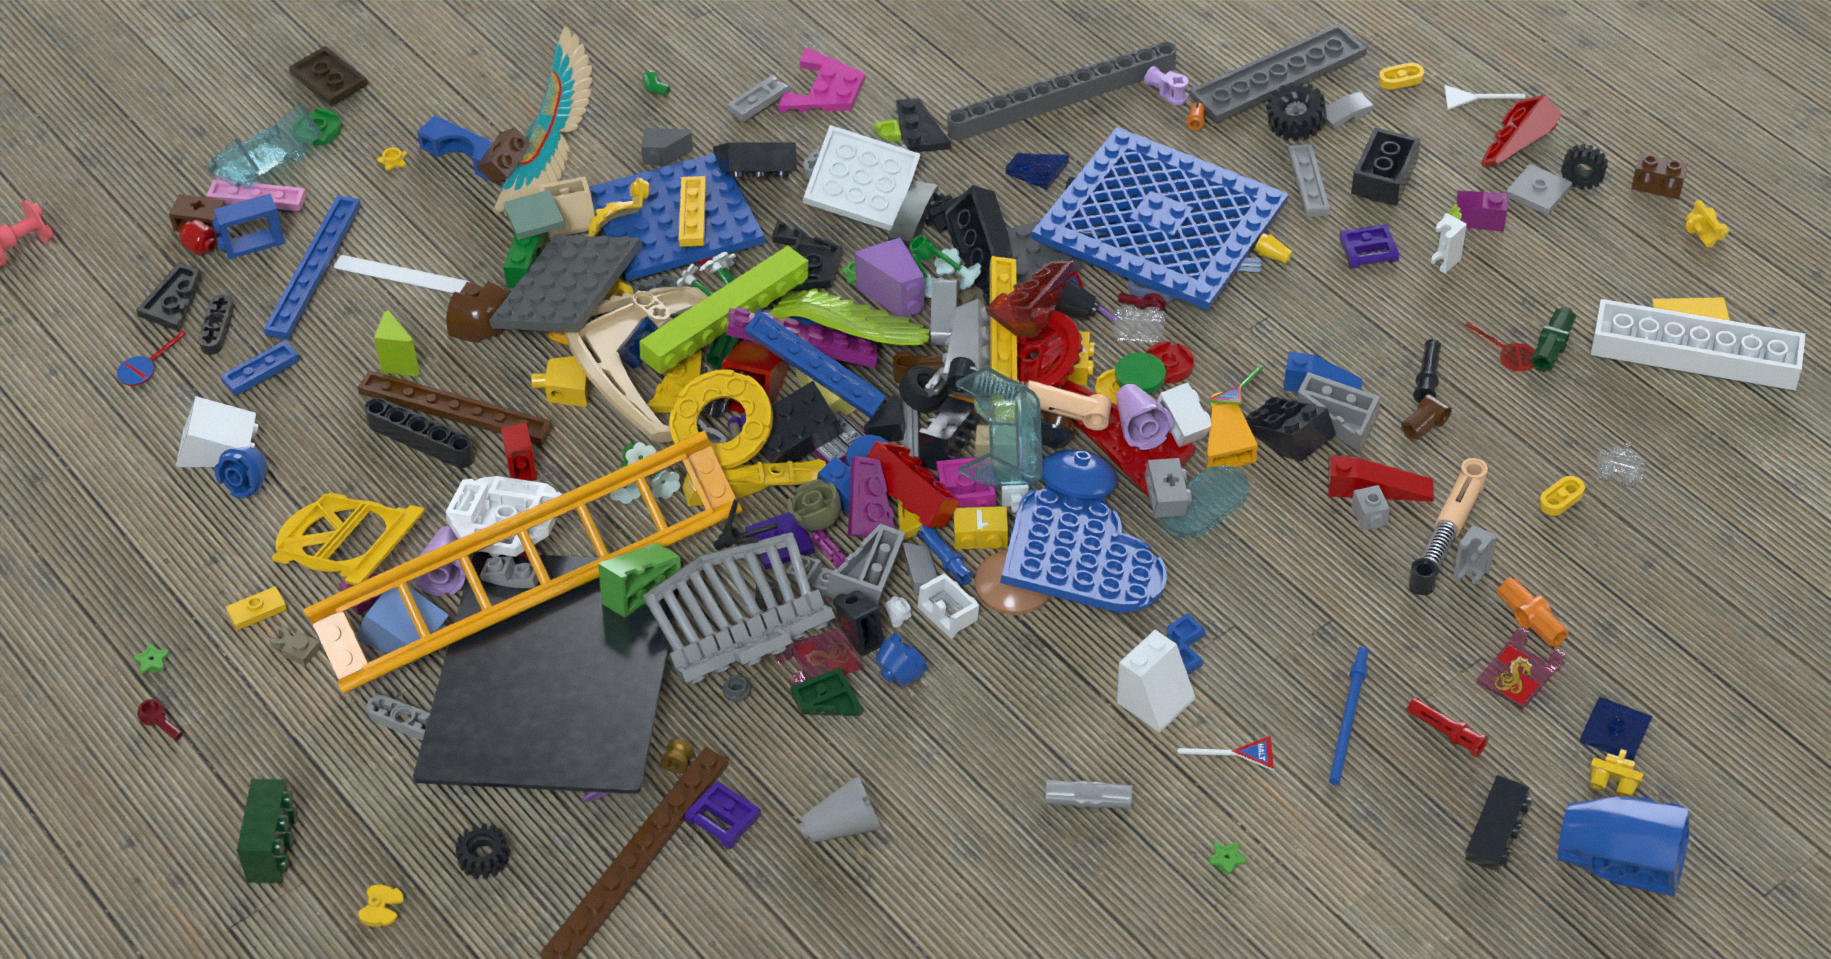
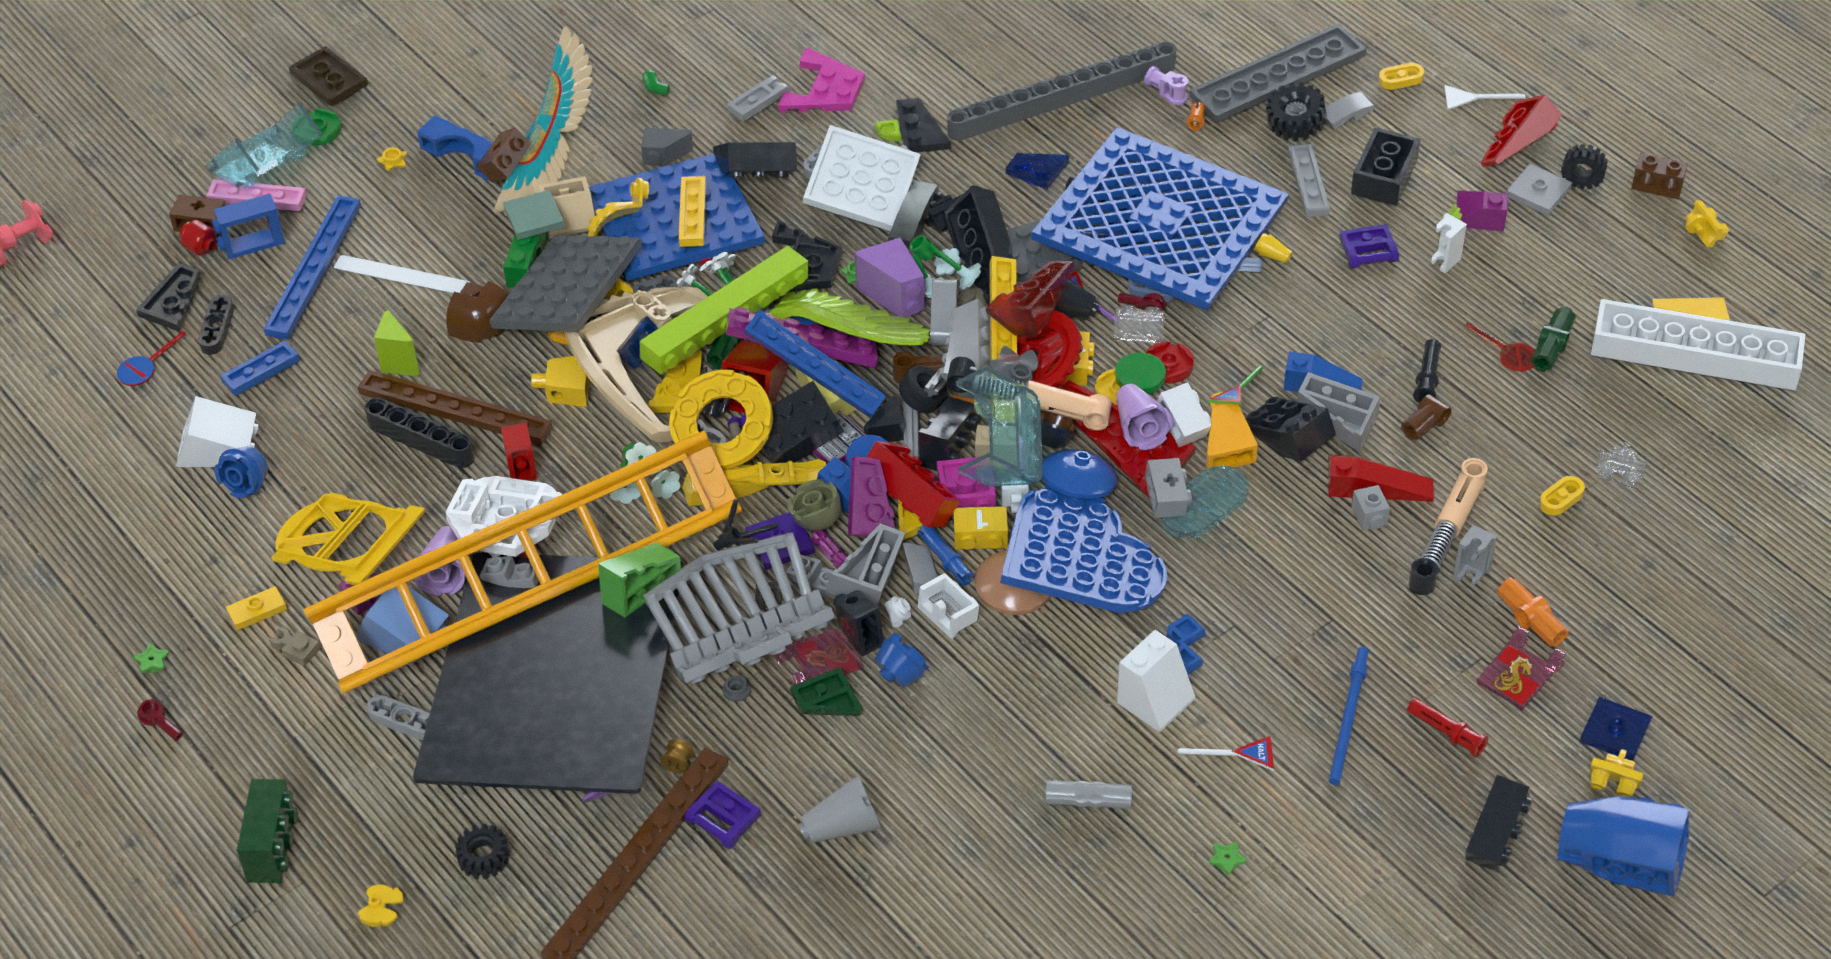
(1015, 366): none -> dark grey plate

